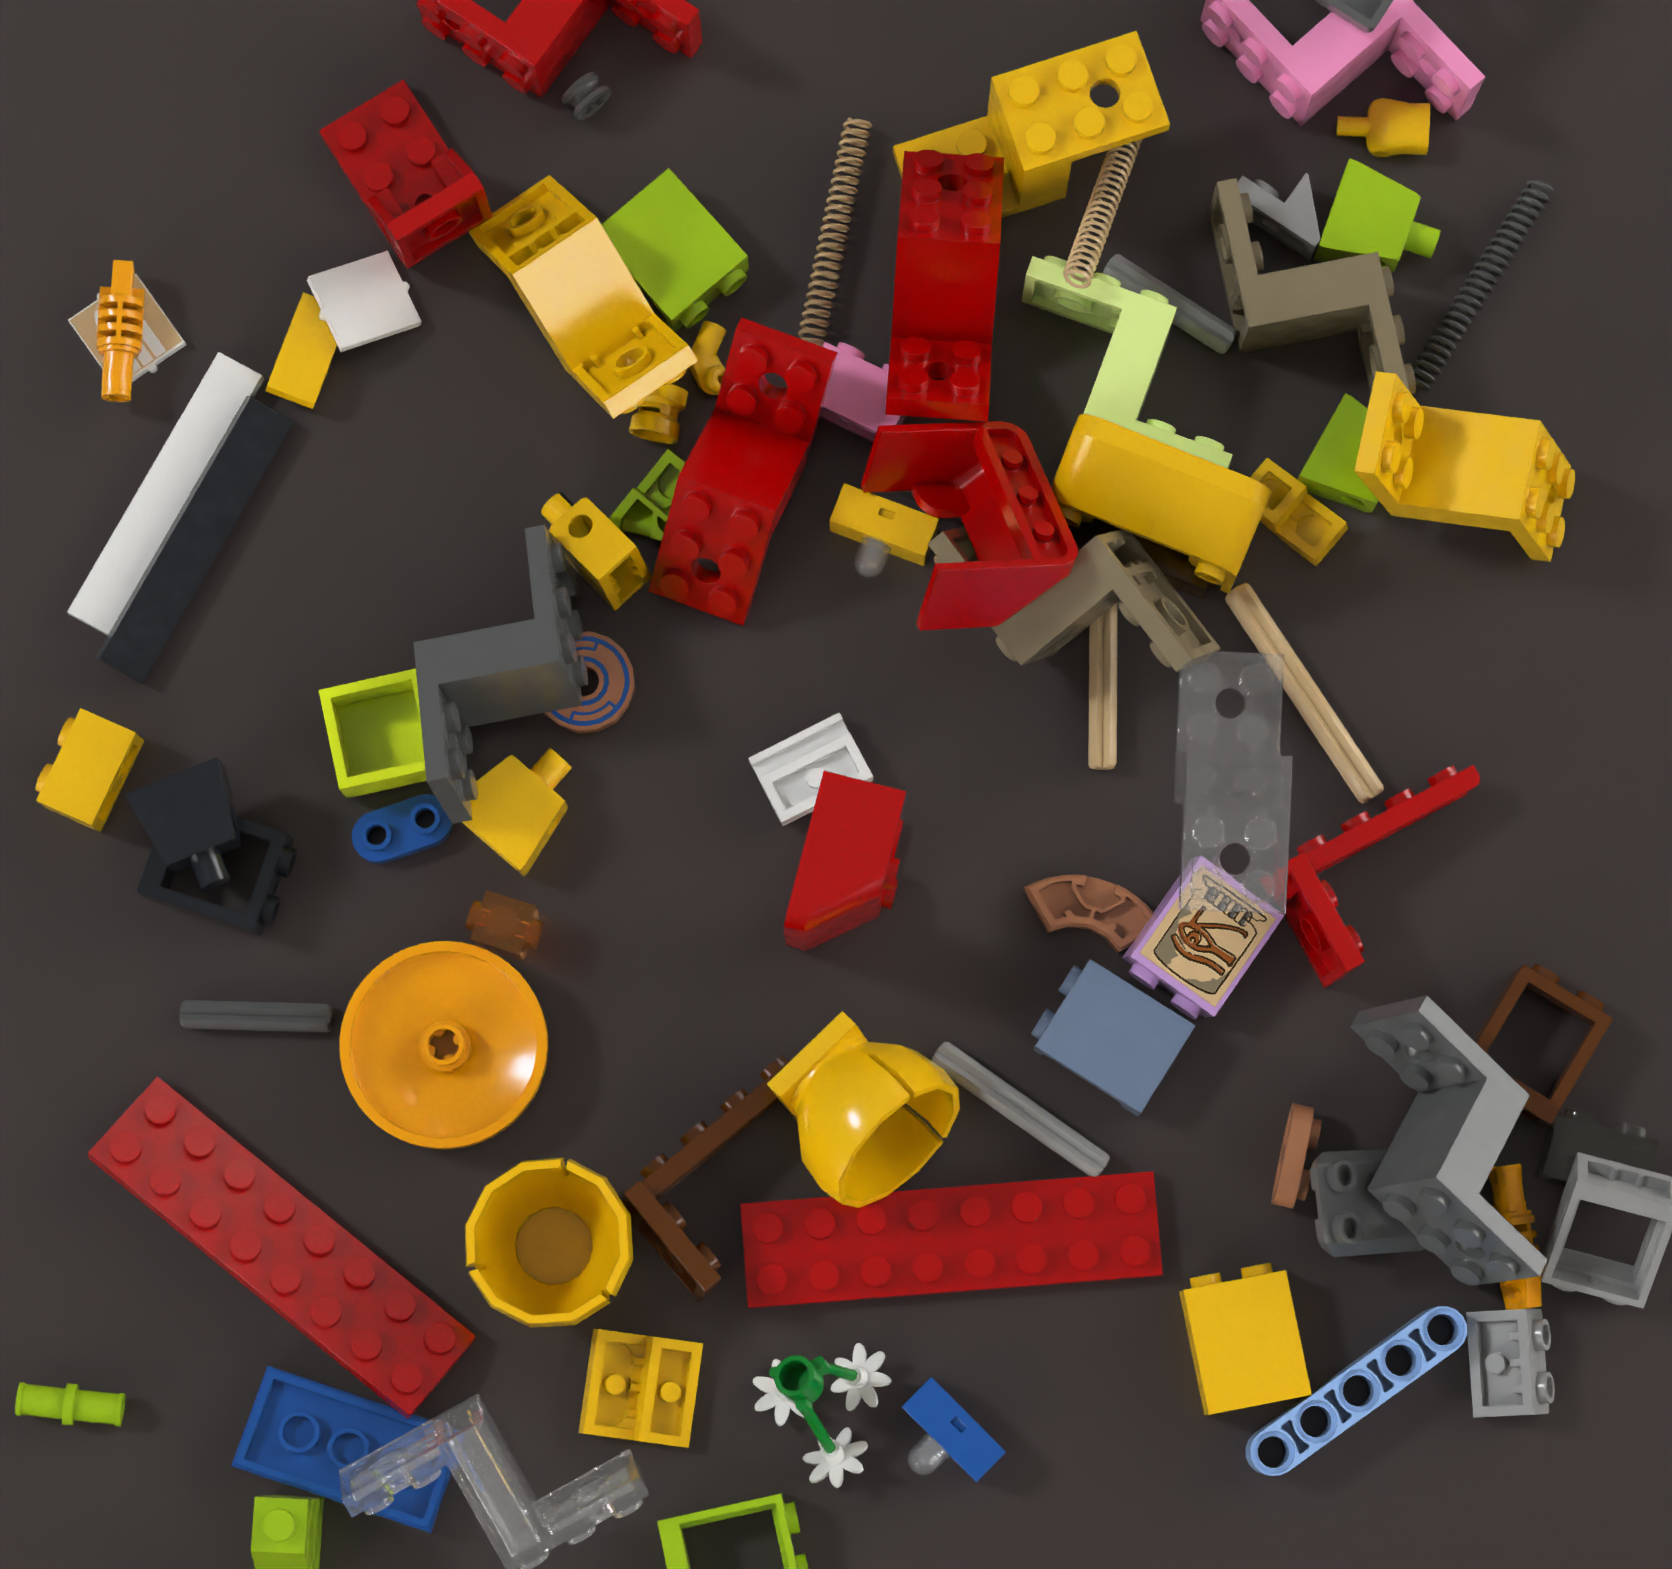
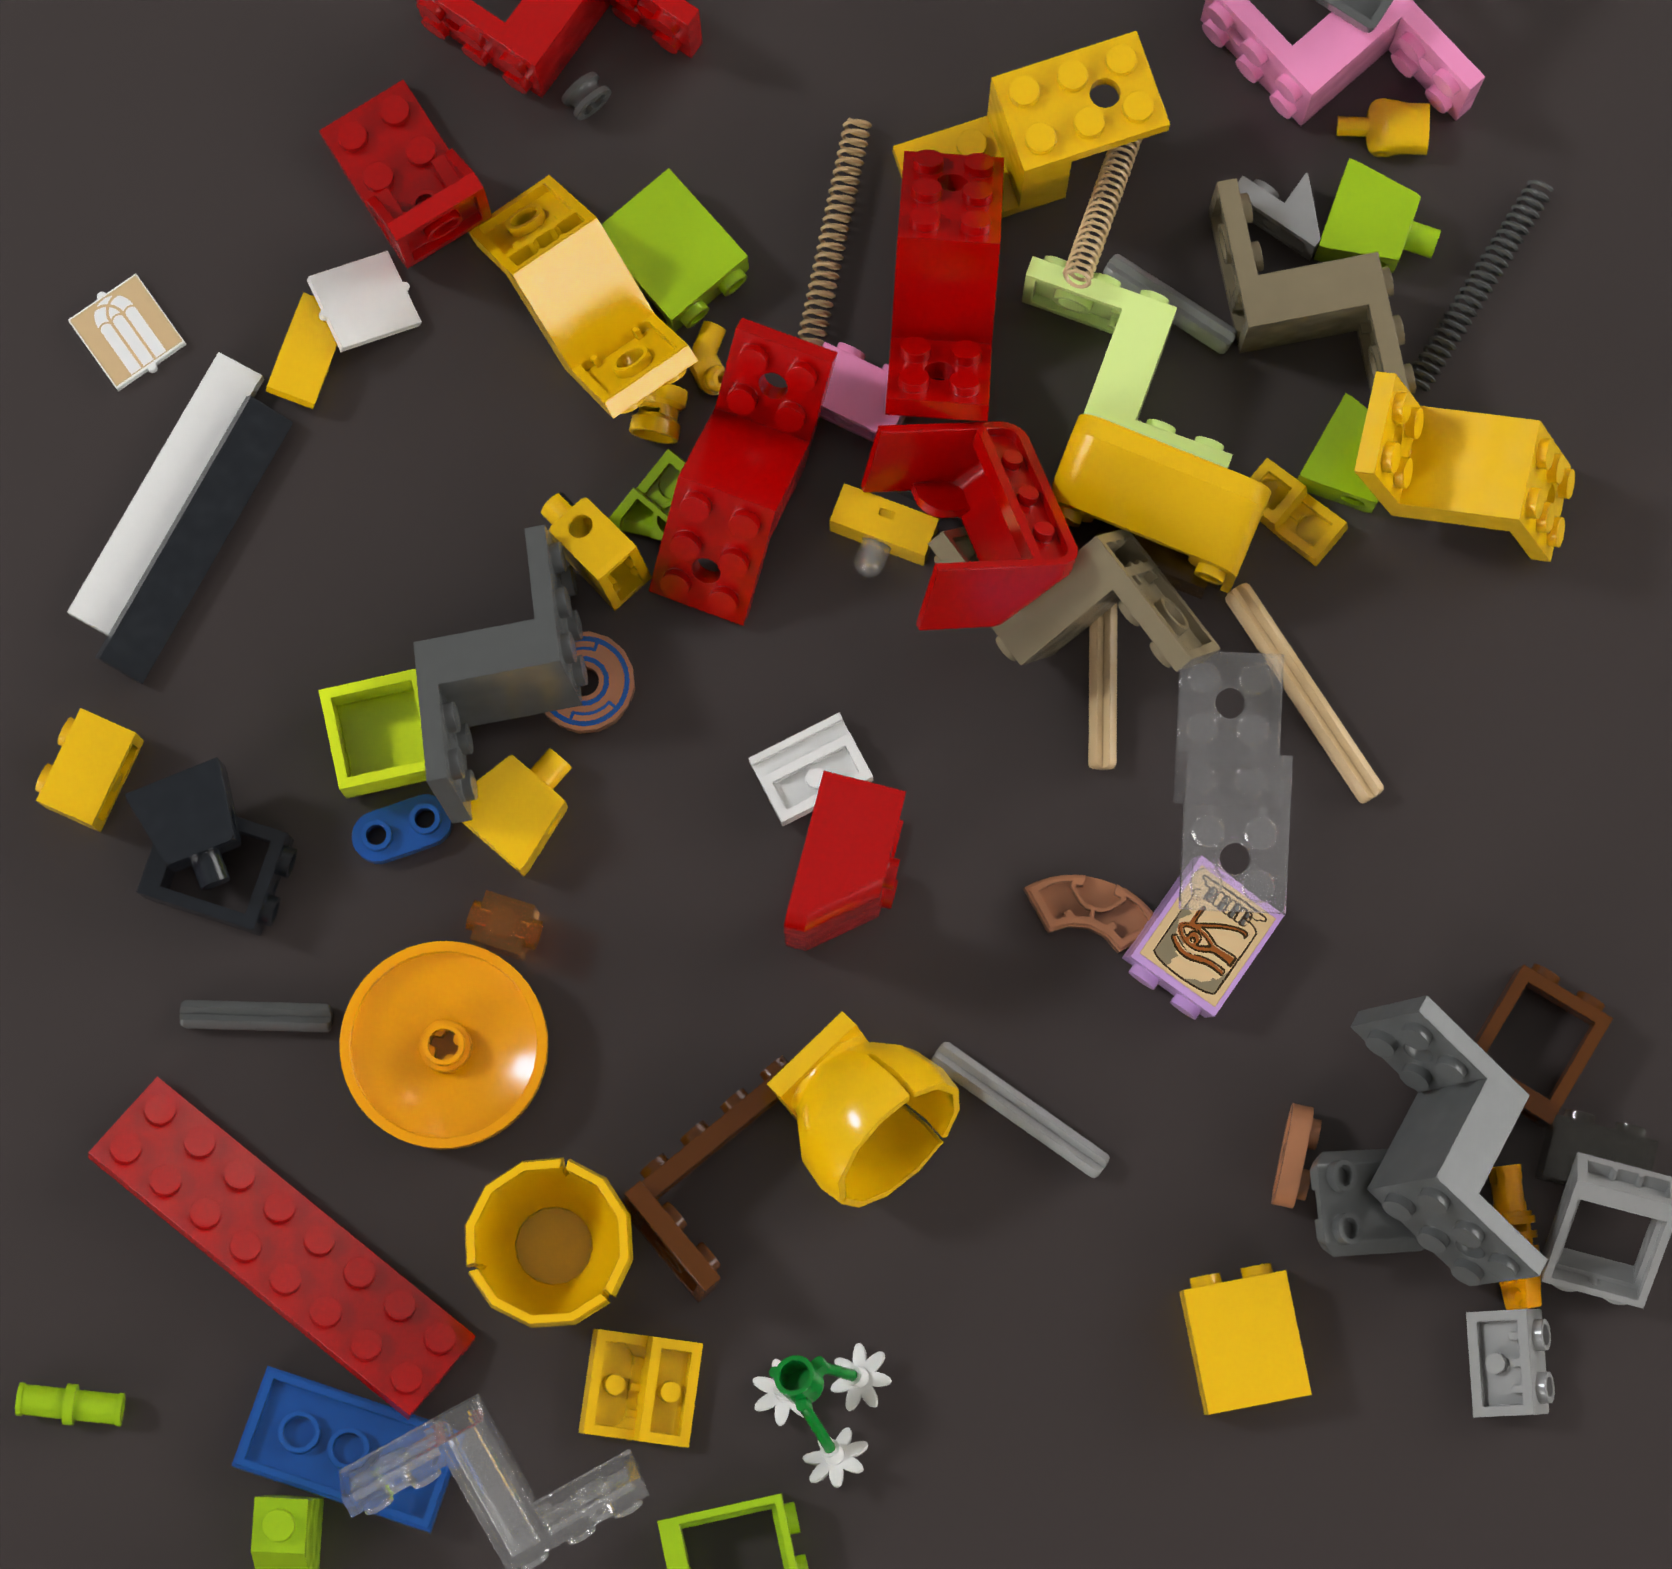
(119, 331): light orange hinge -> none
(948, 1434): blue piece -> none
(952, 1240): red plate -> none
(1112, 1035): sand blue panel -> none
(1311, 903): red bracket -> none
(1380, 1382): light blue beam -> none

